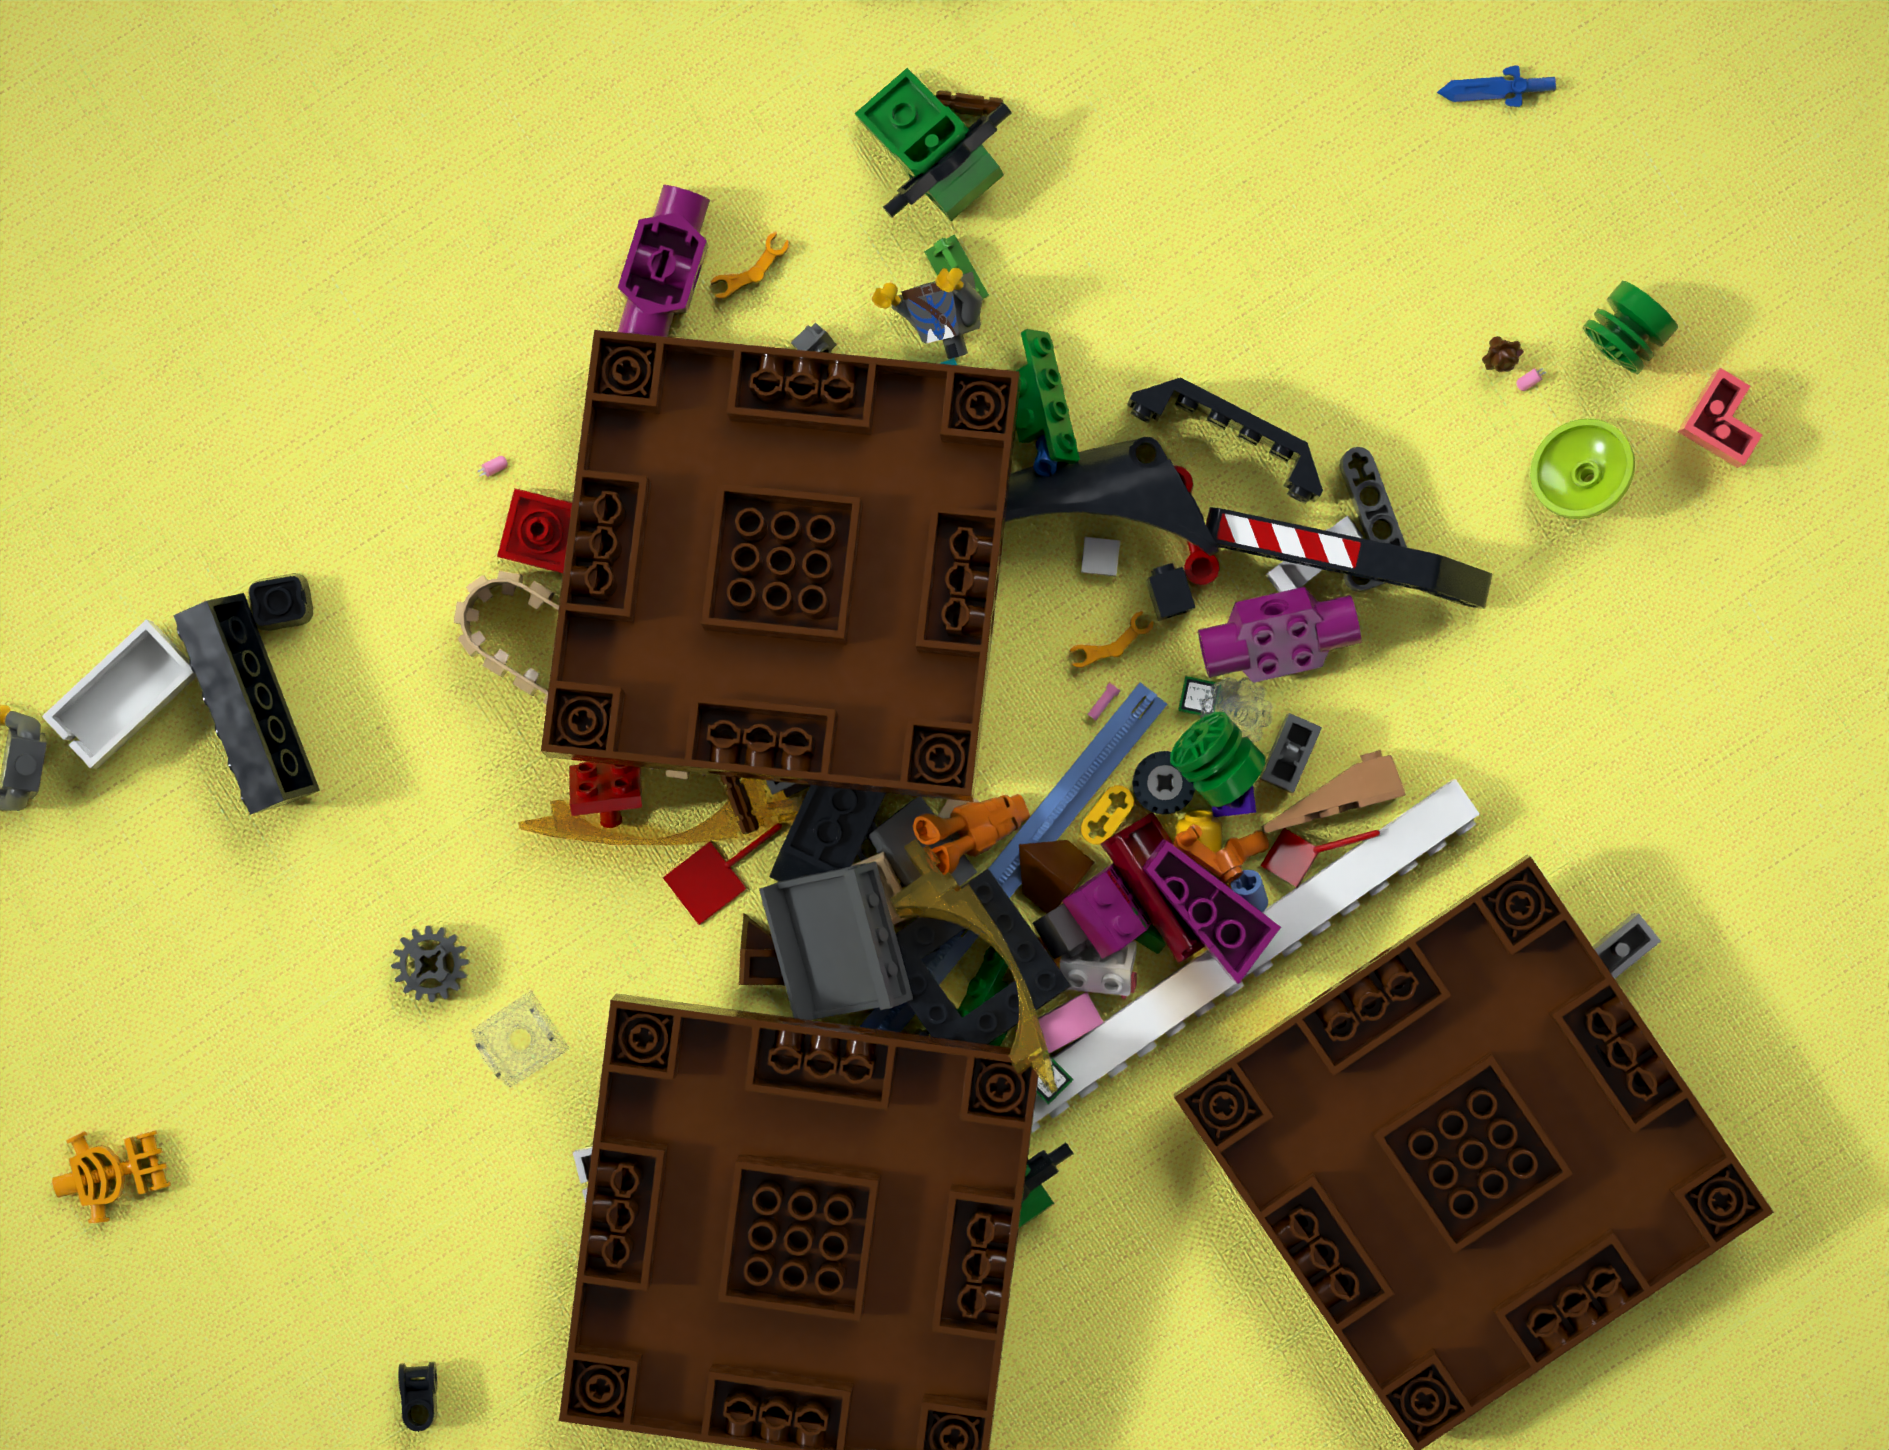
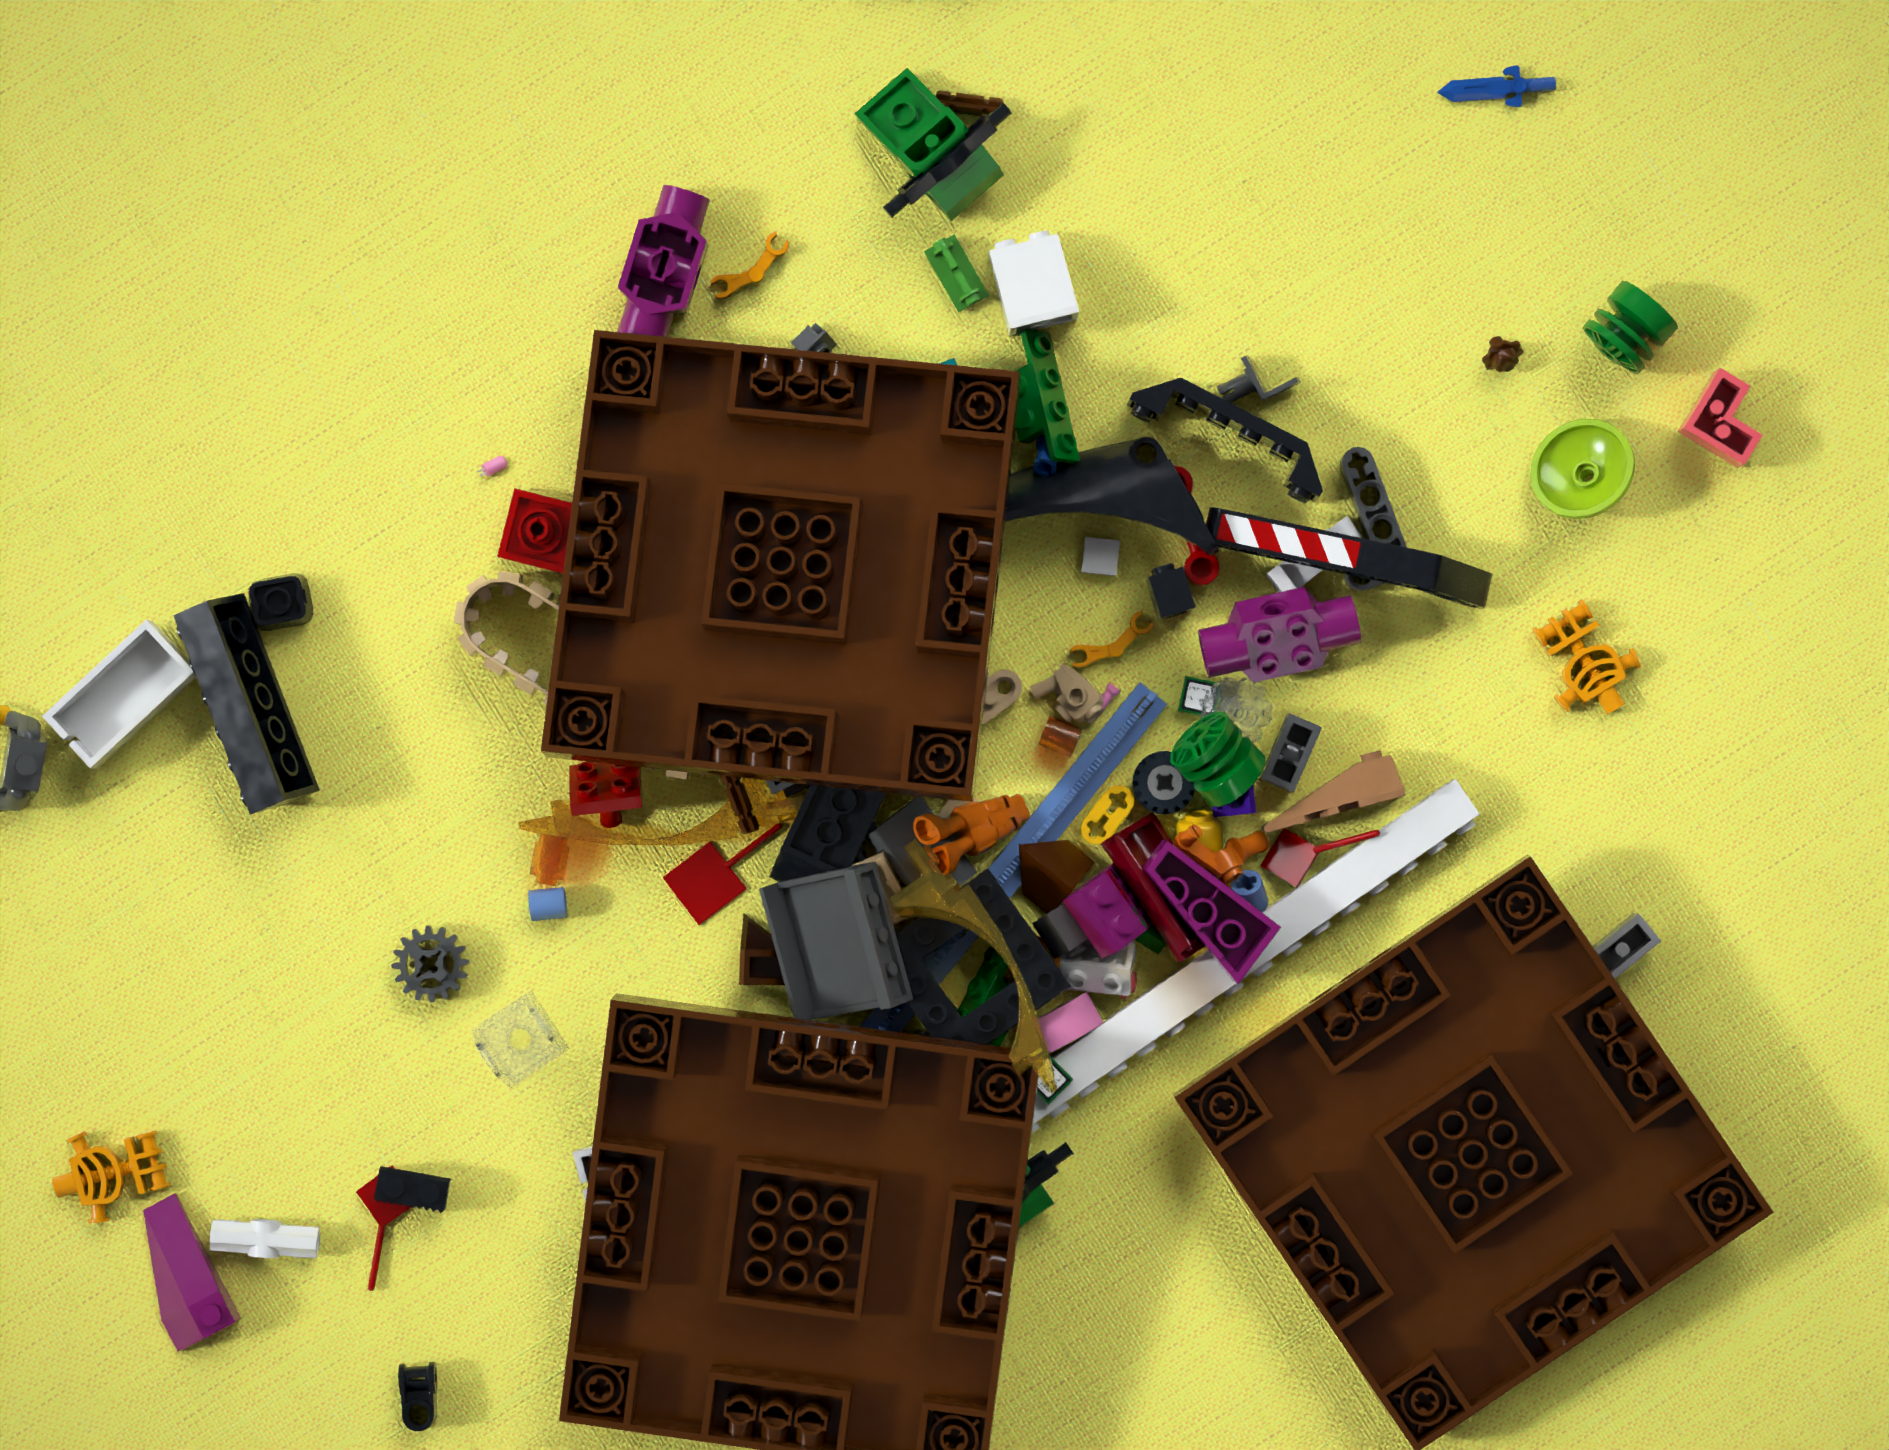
(186, 1282): none -> magenta wedge
(264, 1238): none -> white piece
(383, 1215): none -> red piece
(412, 1189): none -> black brick
(547, 904): none -> medium blue gear
(549, 860): none -> clear orange brick
(938, 308): torso -> none
(995, 701): none -> tan plate
(1033, 283): none -> white slope
(1060, 736): none -> clear orange gear
(1076, 695): none -> tan piece
(1250, 382): none -> dark grey bracket
(1529, 379): bright pink piece -> none
(1603, 689): none -> light orange piece

